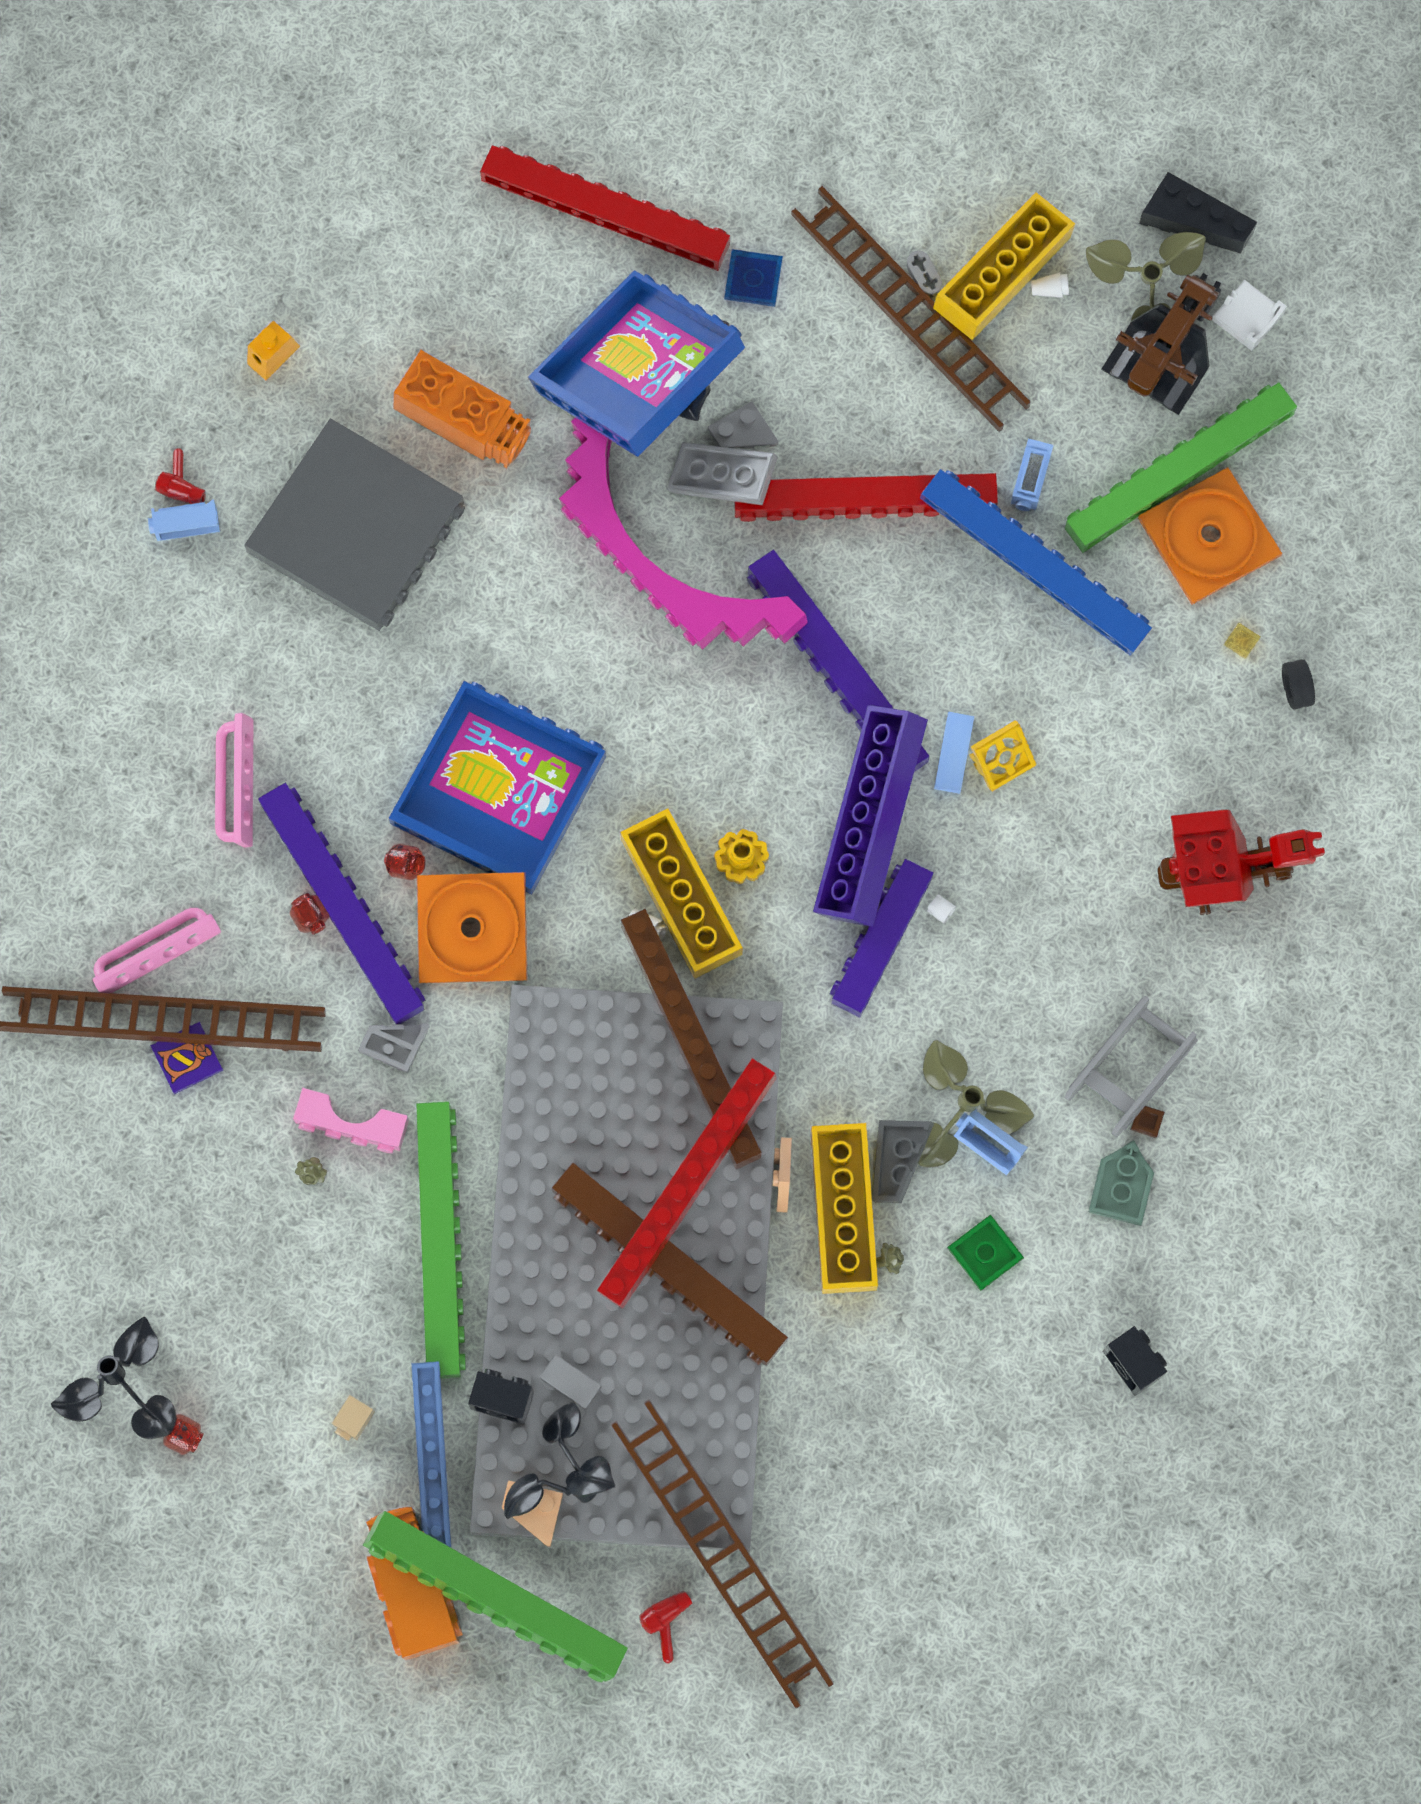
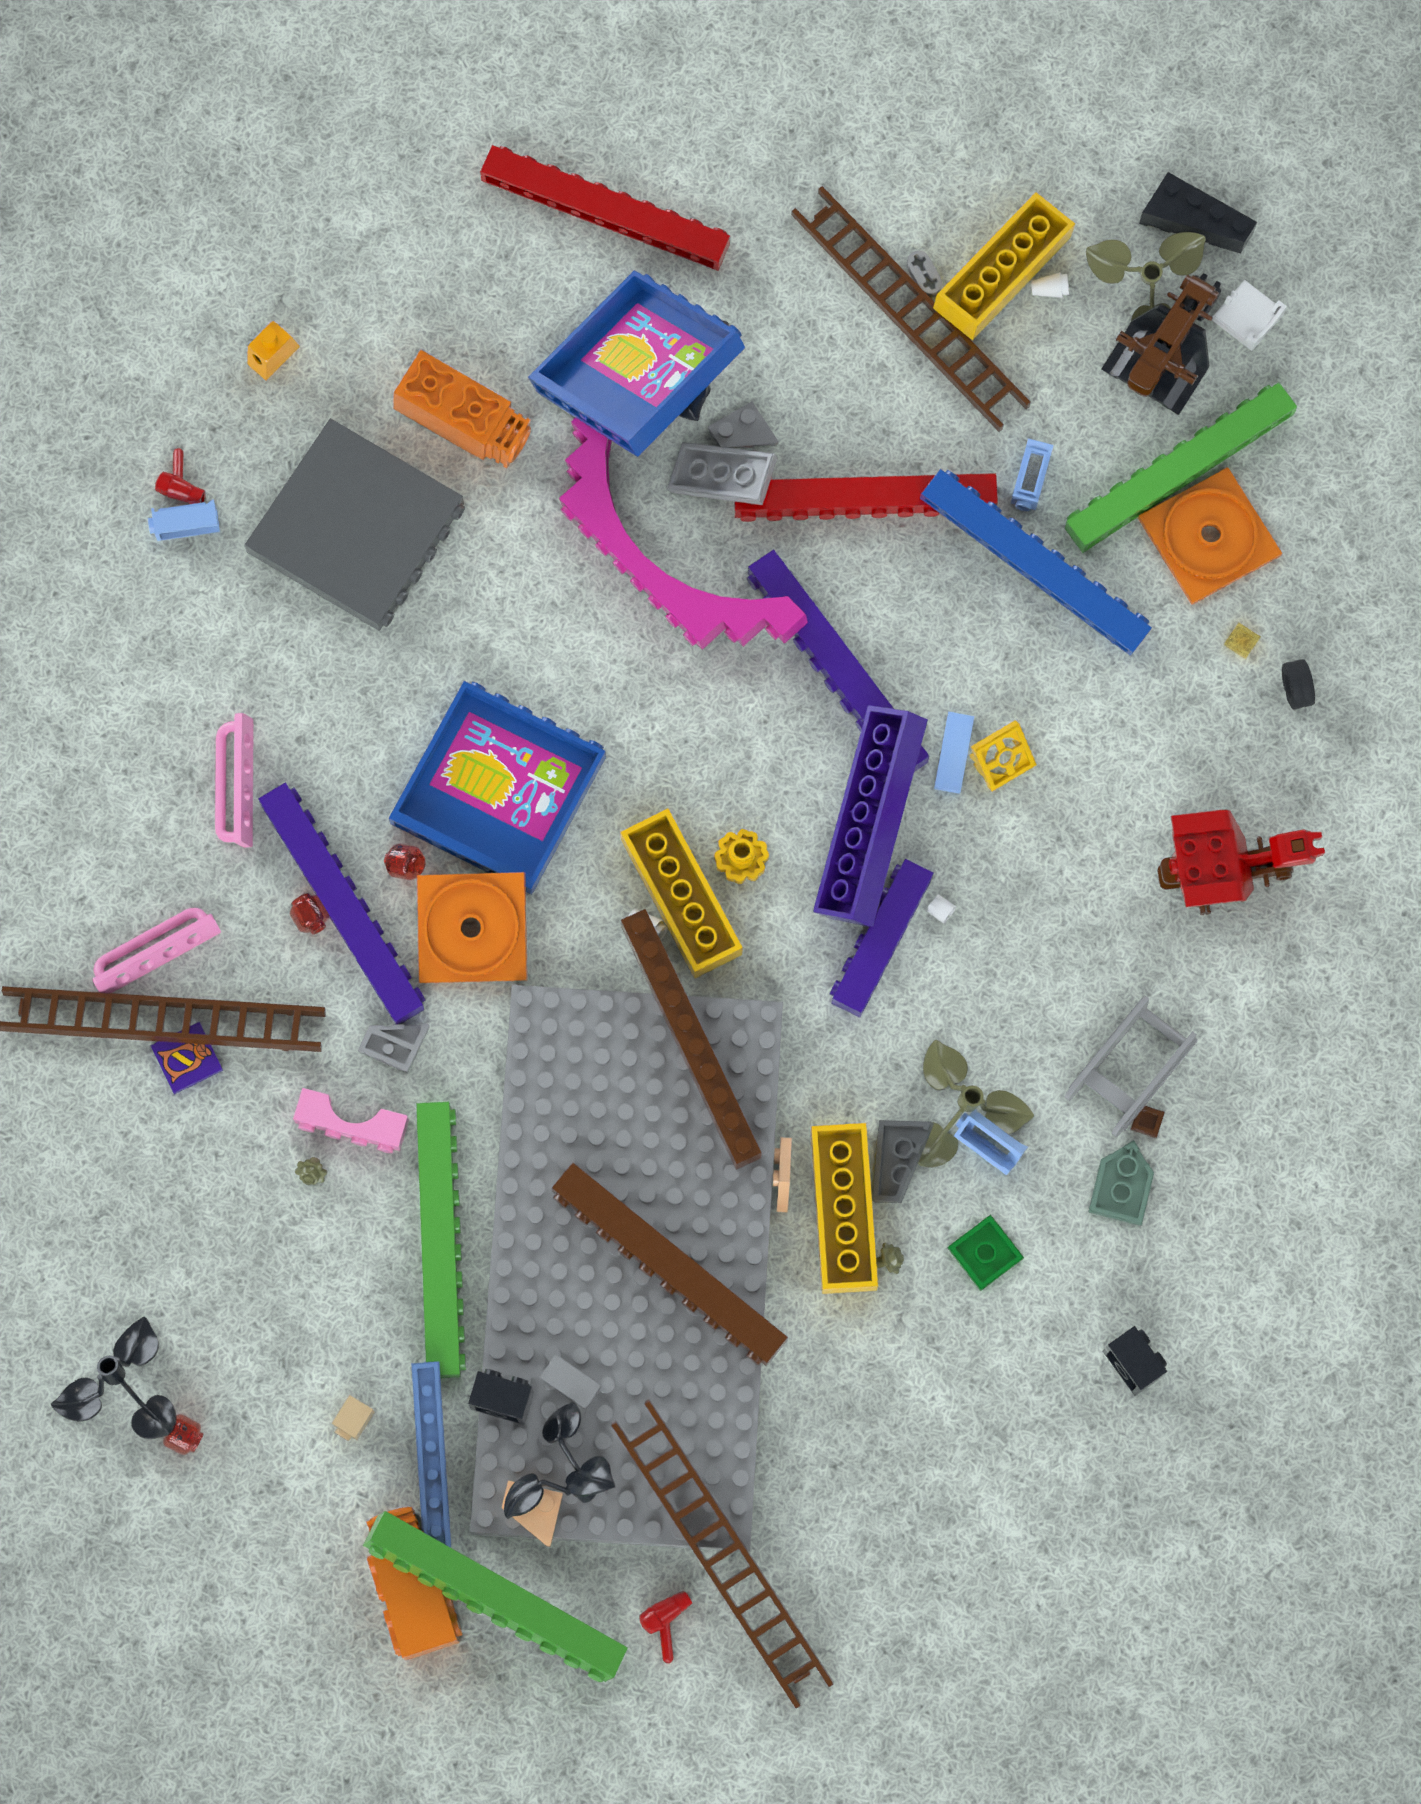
(687, 1183): red brick -> none
(753, 278): clear blue tile -> none

